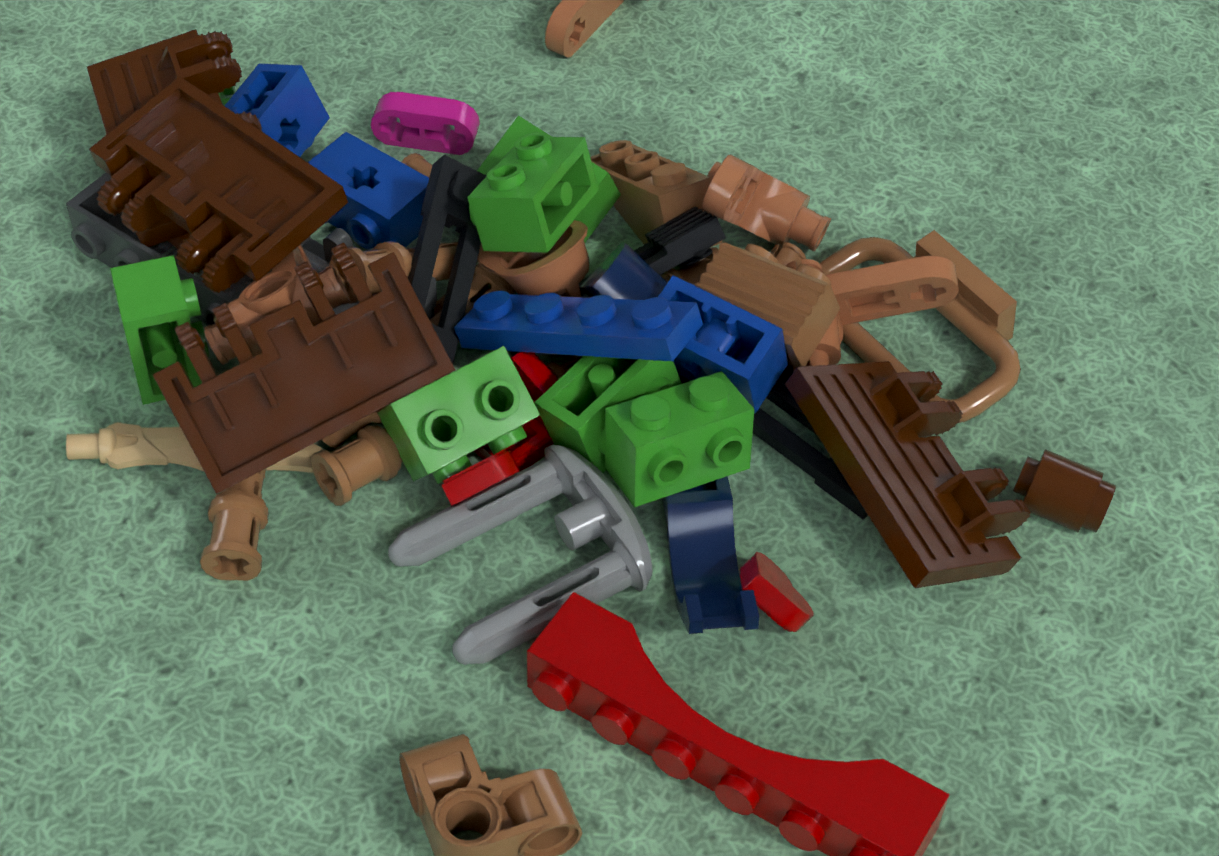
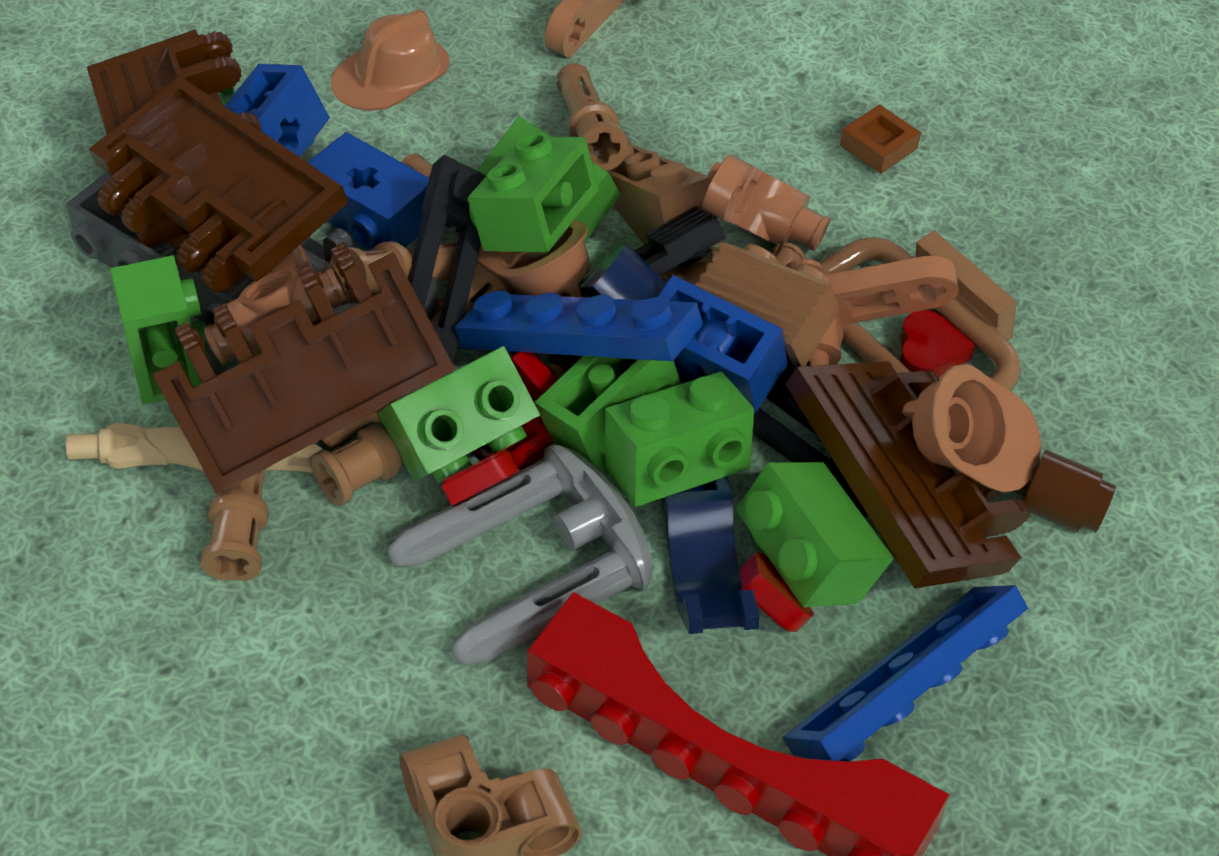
(392, 64): none -> nougat piece
(425, 123): dark pink beam -> none
(592, 117): none -> medium nougat pin
(813, 534): none -> bright green brick
(880, 138): none -> dark orange plate
(891, 685): none -> blue plate
(933, 343): none -> red tile
(976, 429): none -> nougat piece

